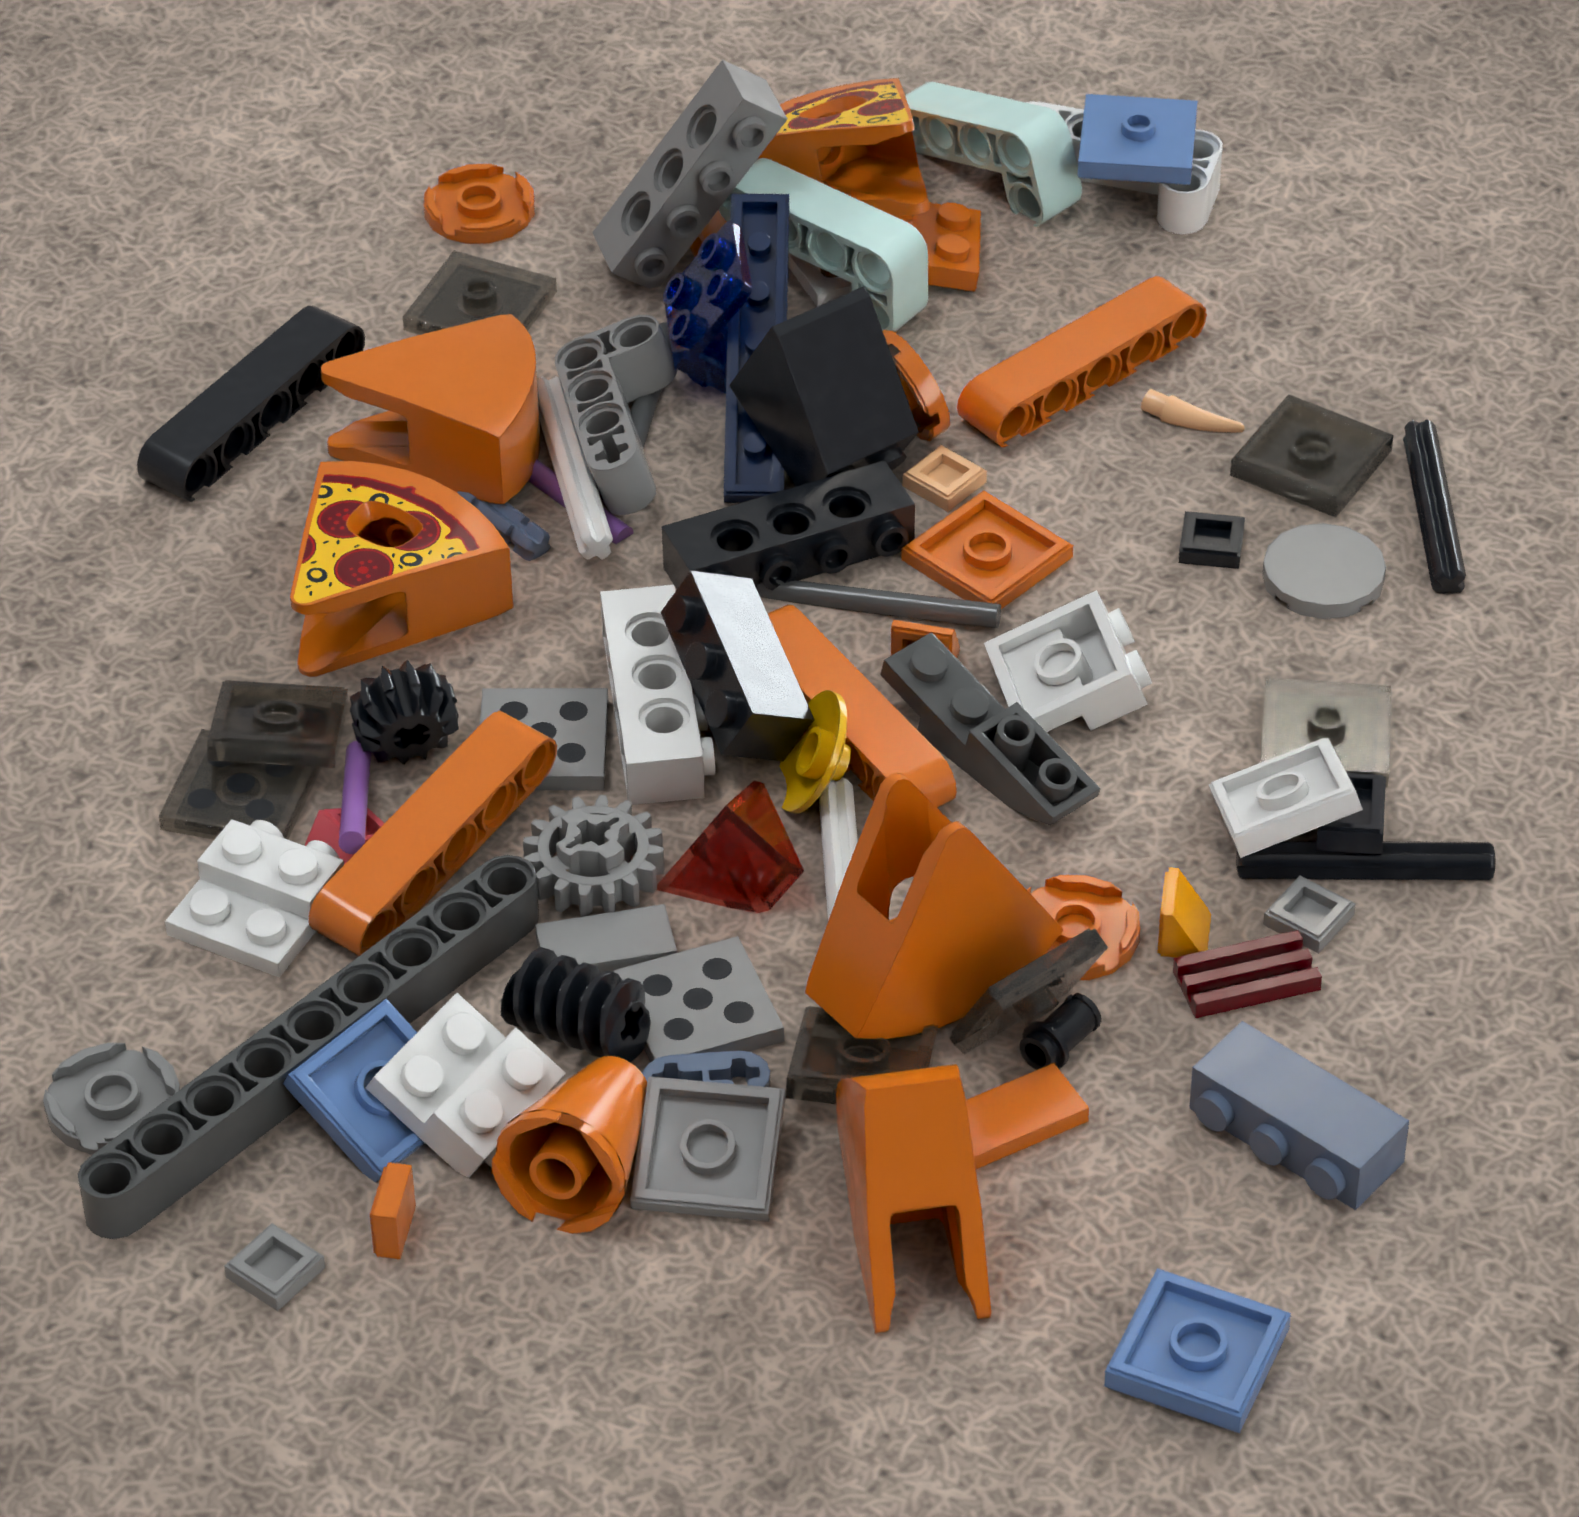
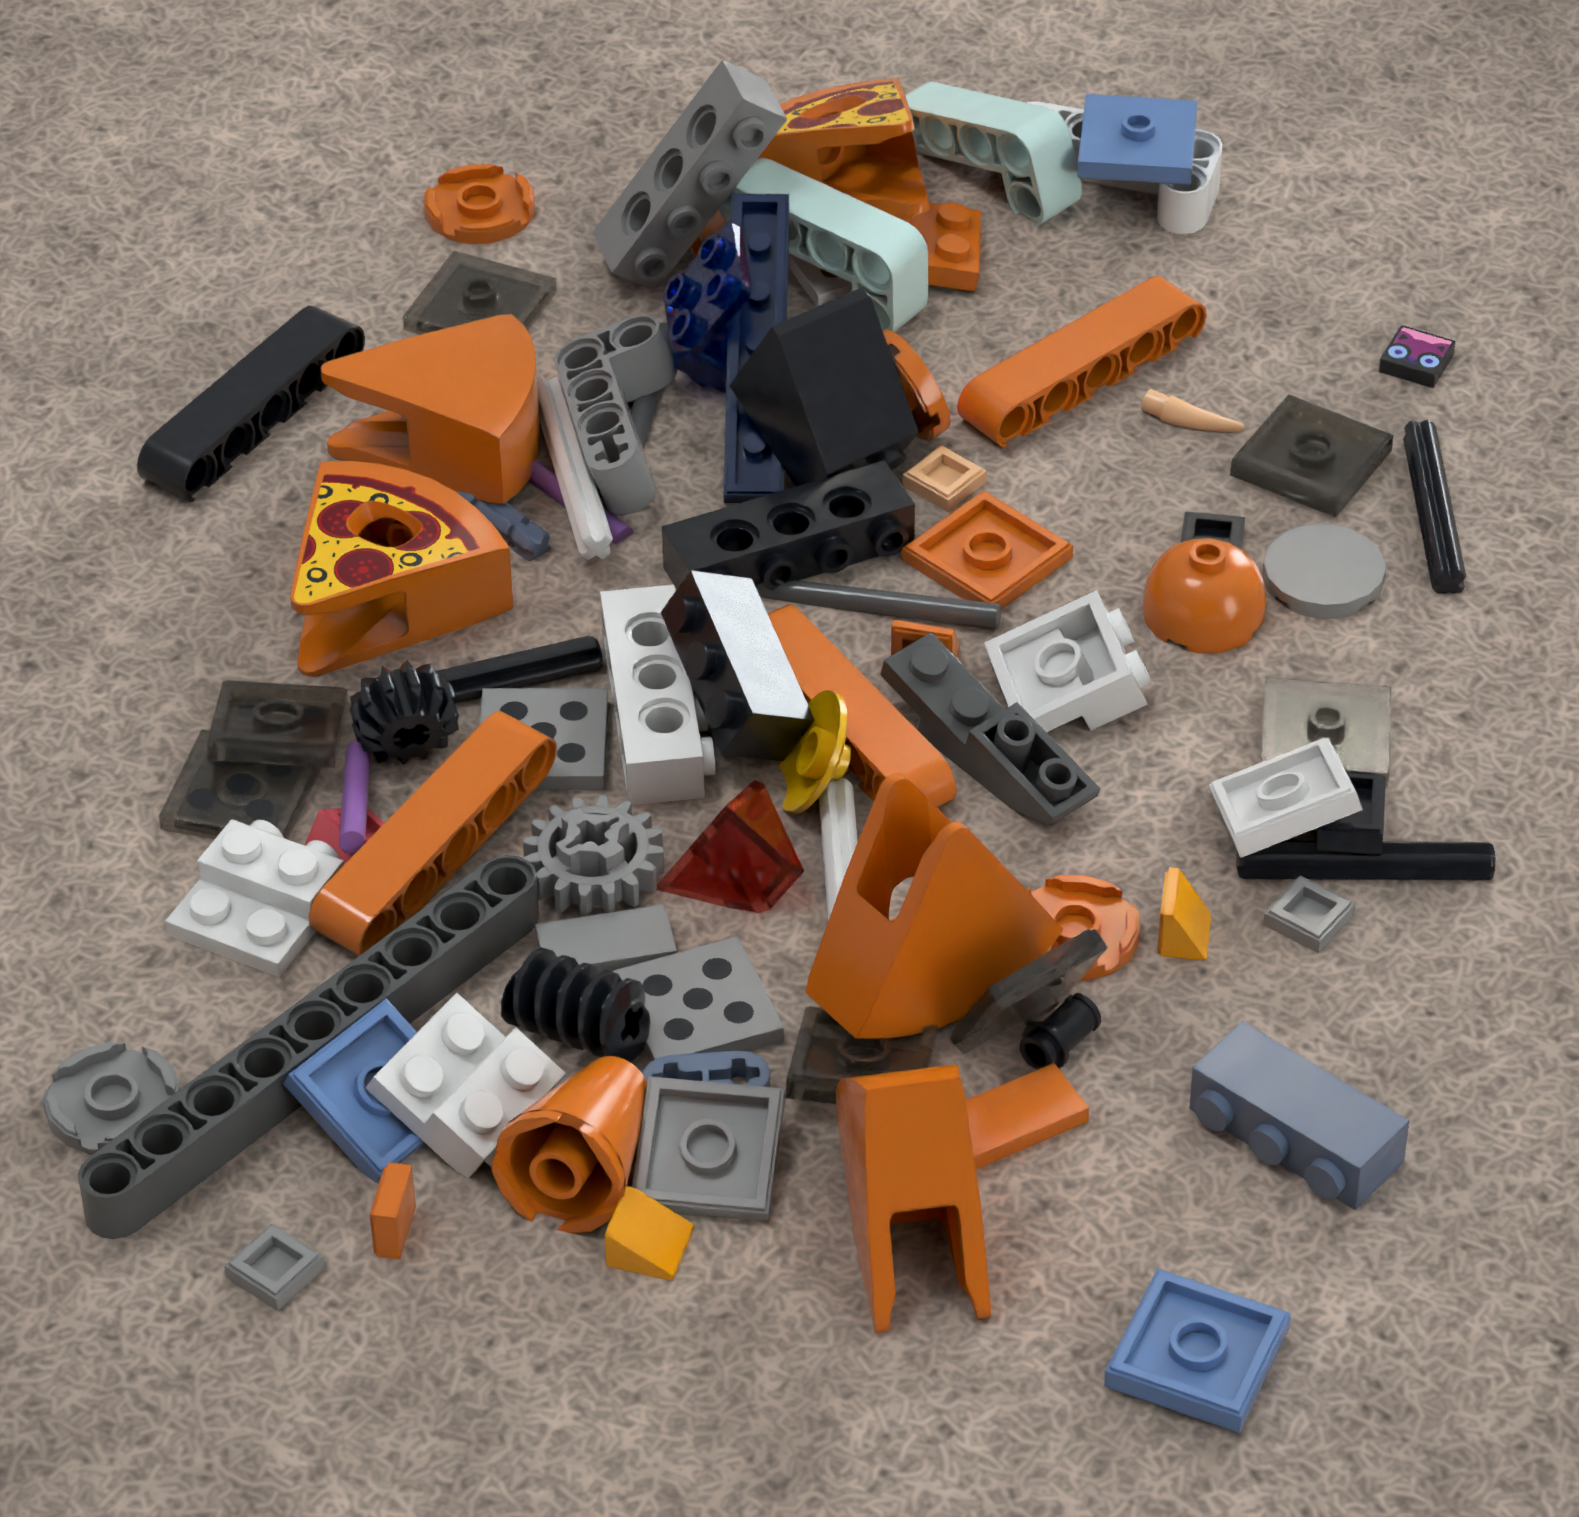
(525, 667): none -> black axle
(646, 1236): none -> light orange slope
(1204, 596): none -> orange cylinder
(1243, 966): dark red tile -> none
(1417, 356): none -> black tile

